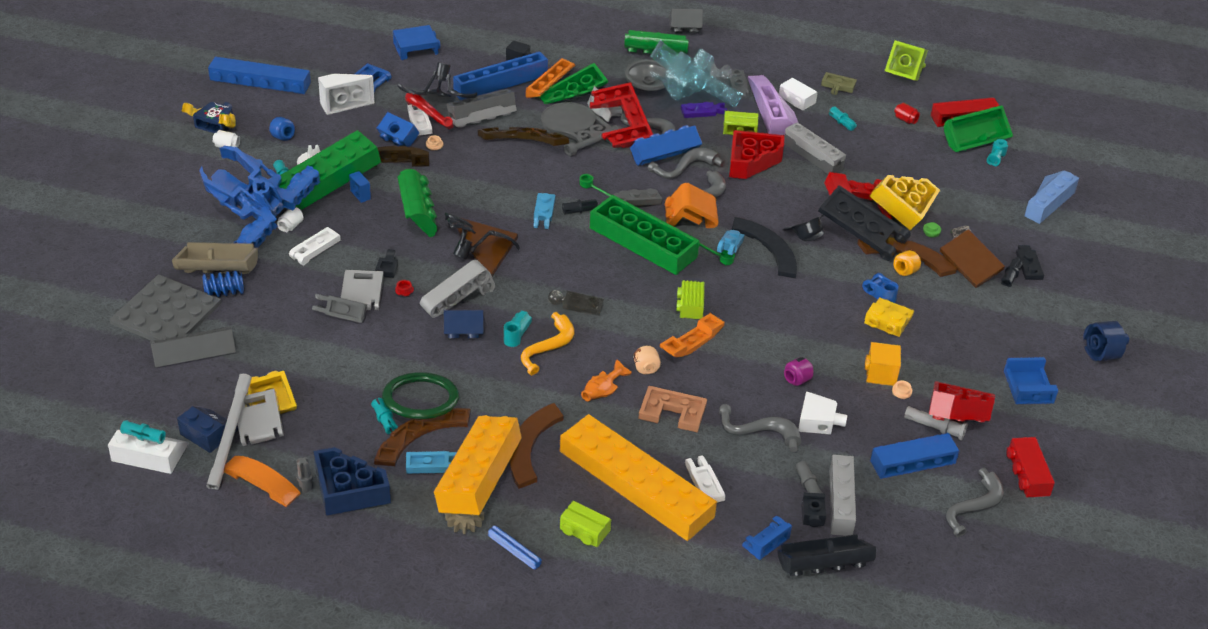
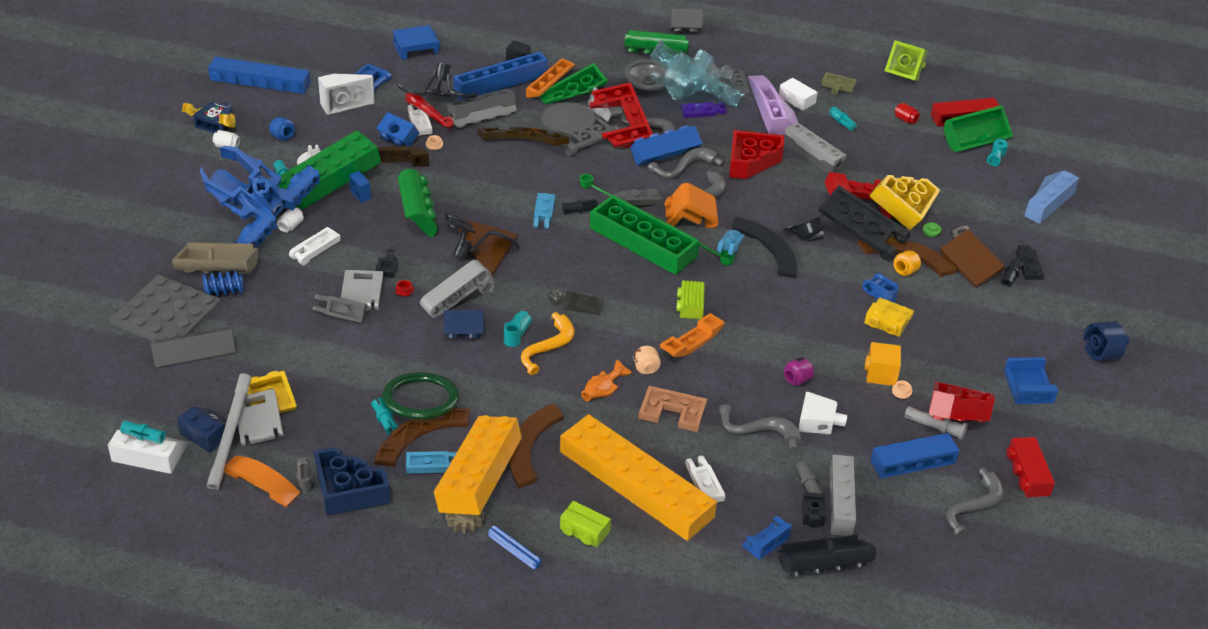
(739, 121): lime brick -> none

